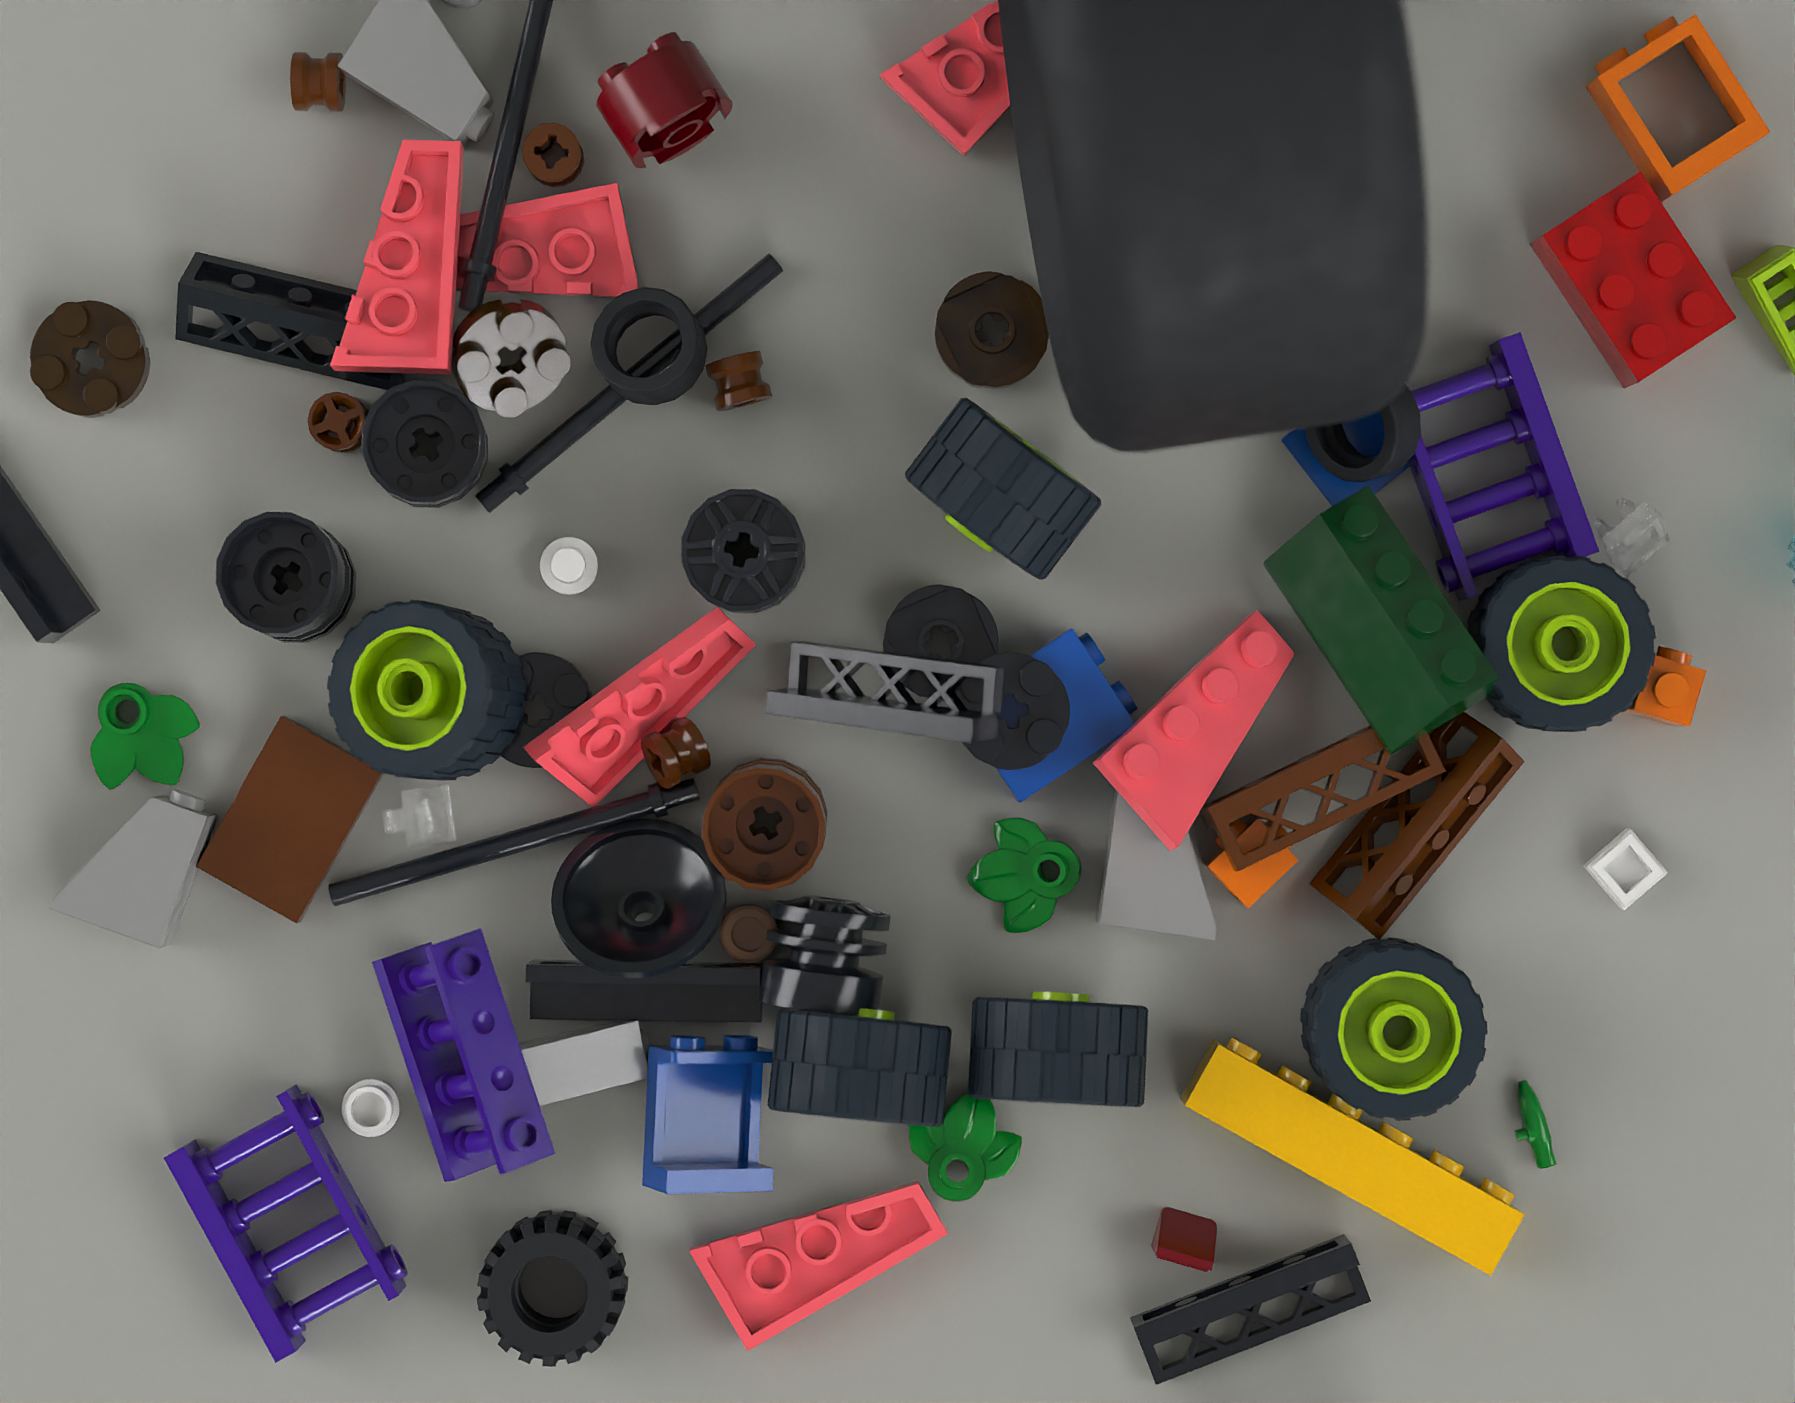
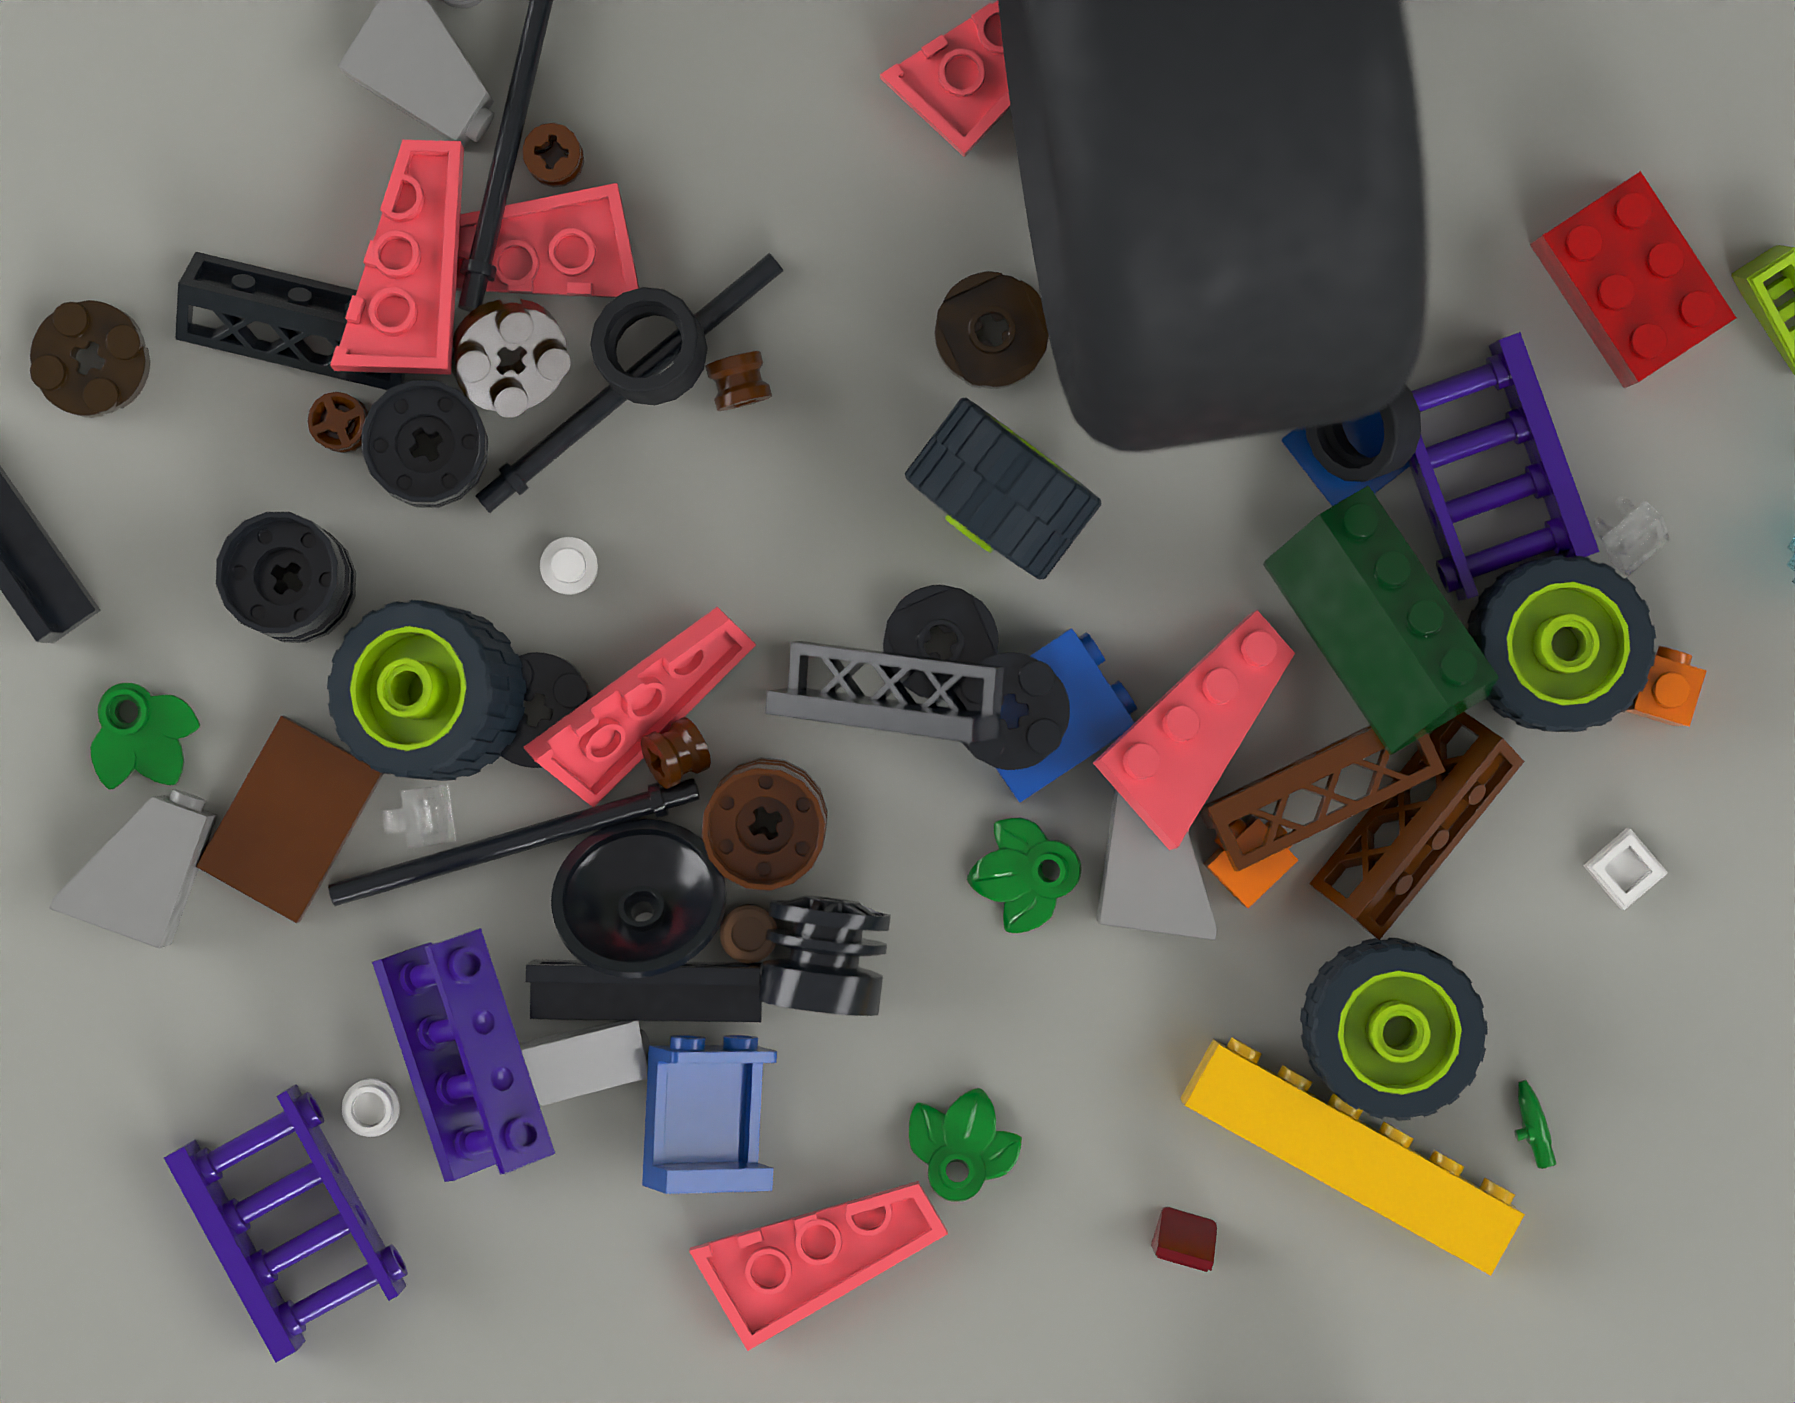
(317, 82): reddish brown wheel -> none
(519, 1323): black tyre -> none
(662, 100): dark red brick -> none
(762, 580): black wheel -> none
(860, 1067): black wheel -> none
(1058, 1050): black wheel -> none
(1246, 1292): black fence -> none
(1633, 132): orange window -> none

